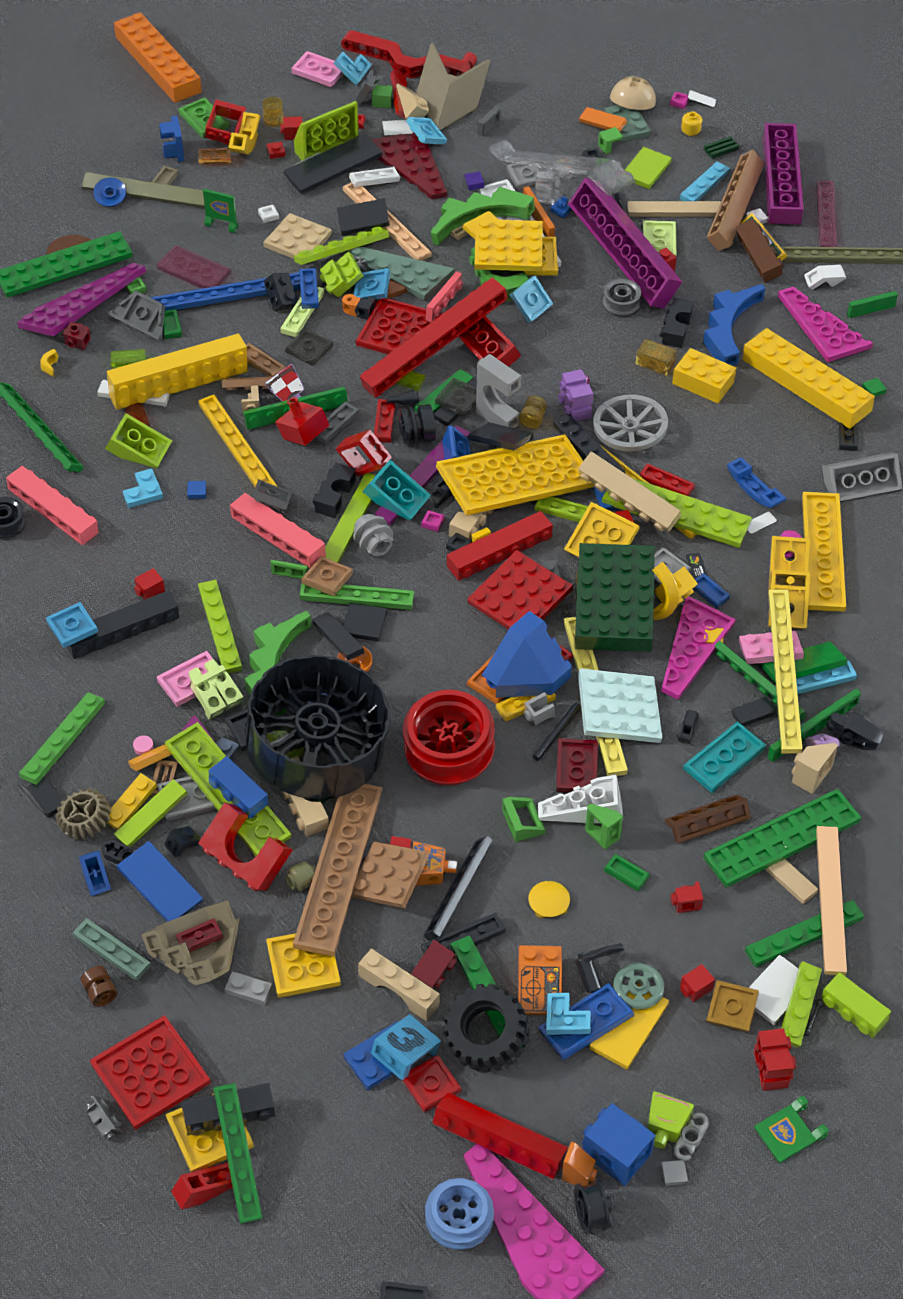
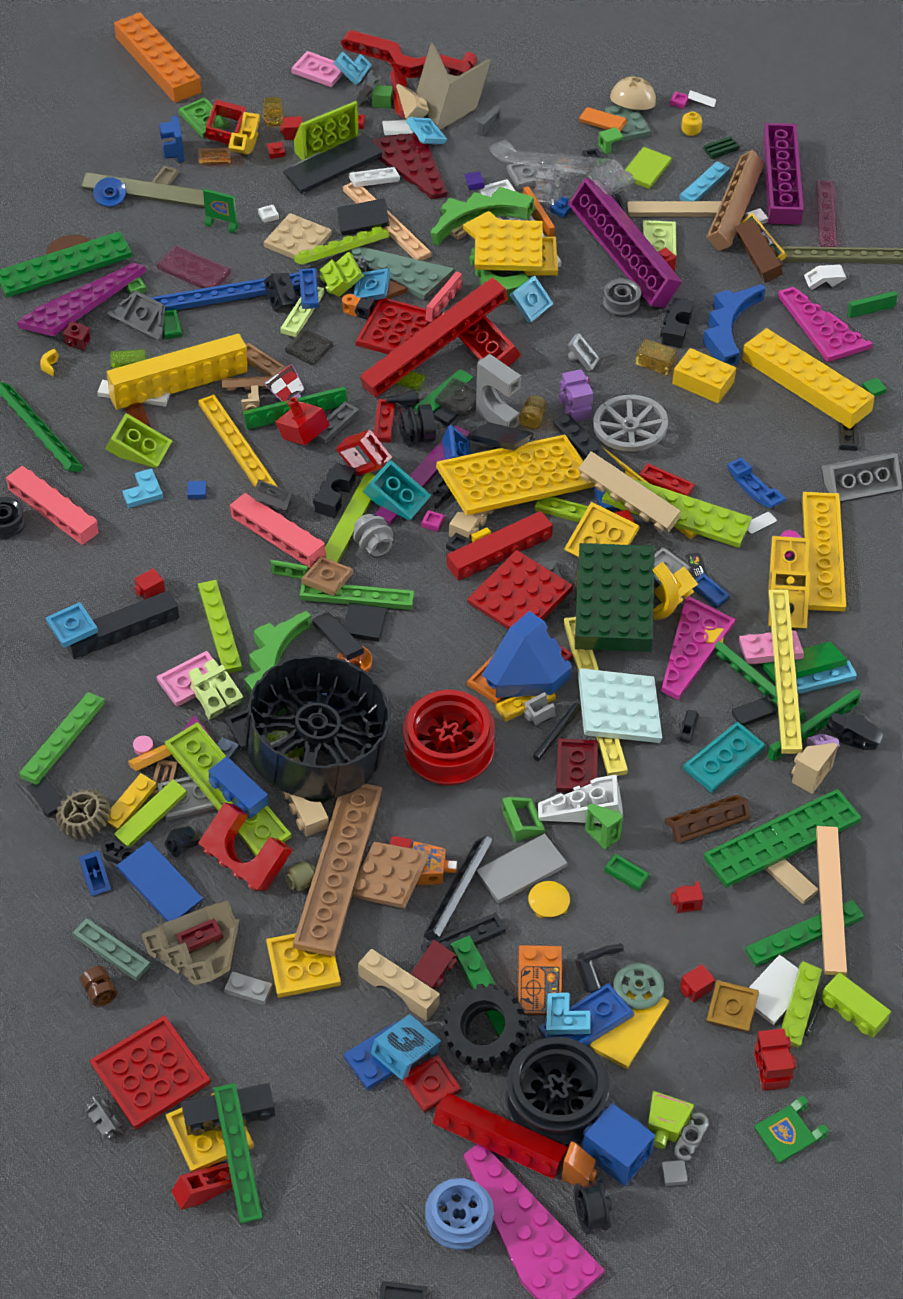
(521, 868): none -> light grey tile
(554, 1058): none -> black wheel
(583, 352): none -> light grey tile

